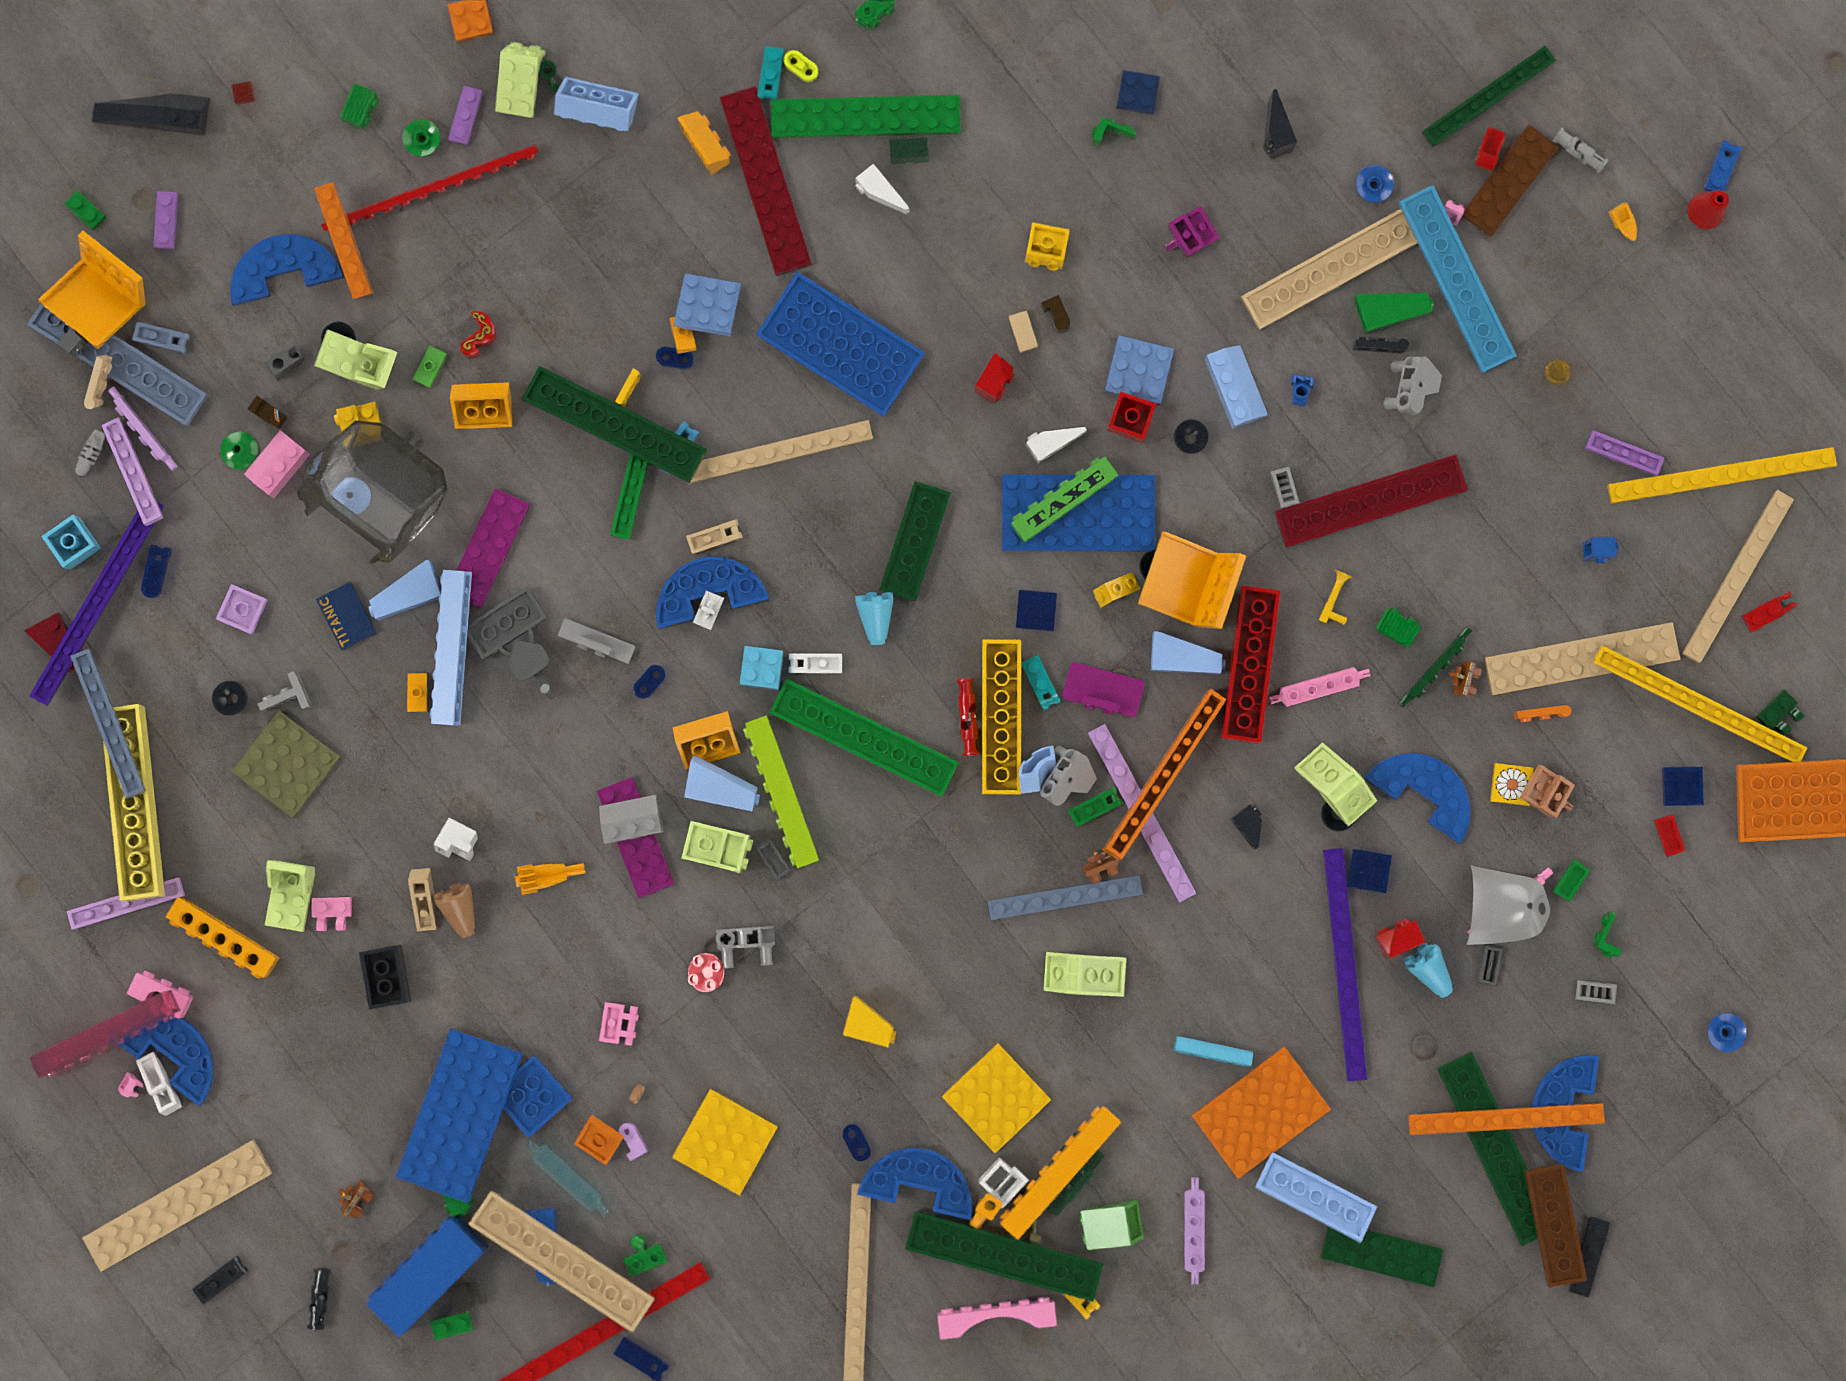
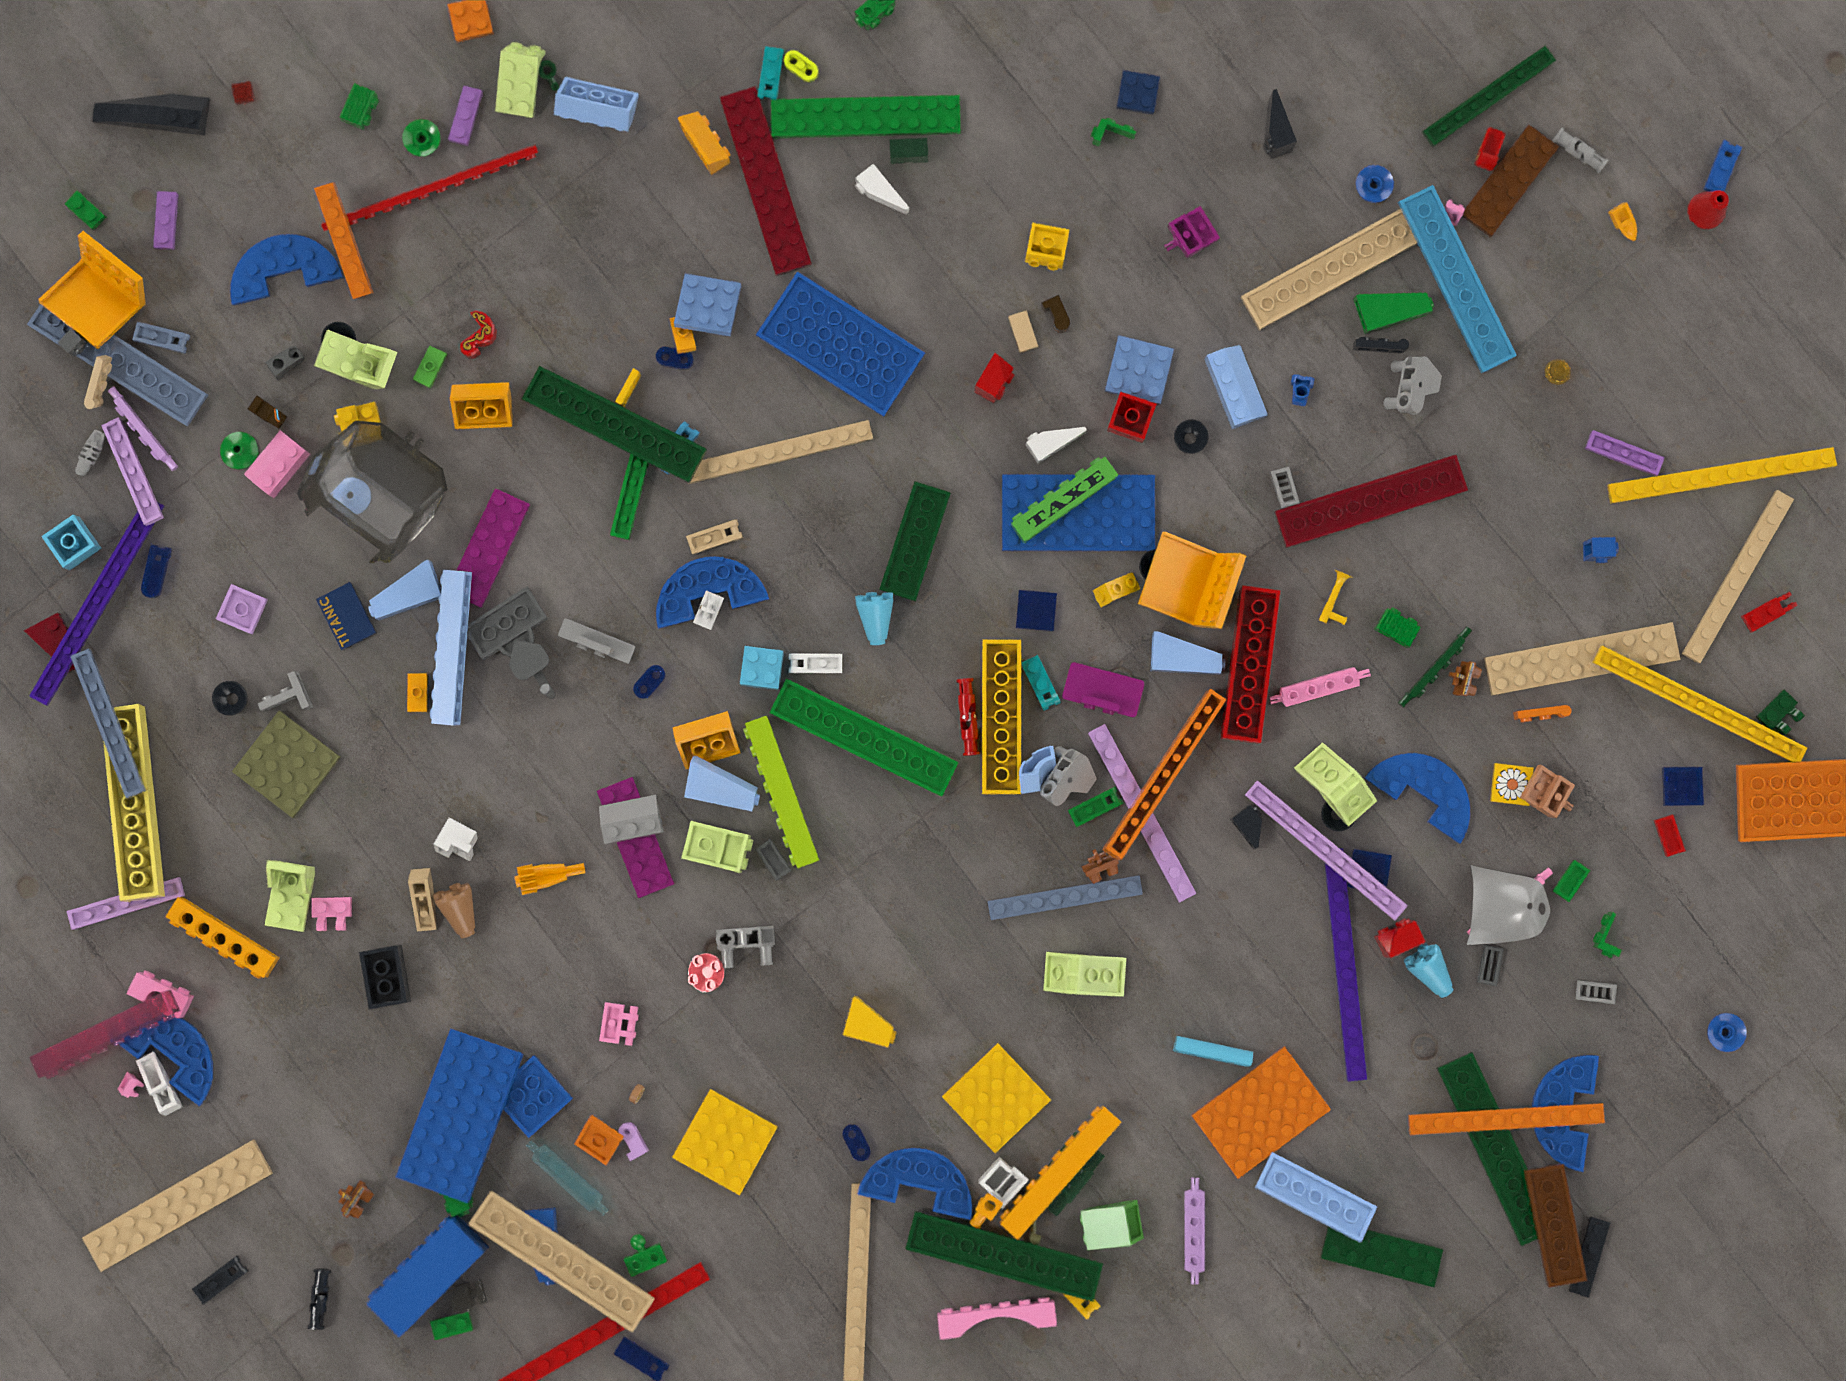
(1326, 850): none -> lavender plate

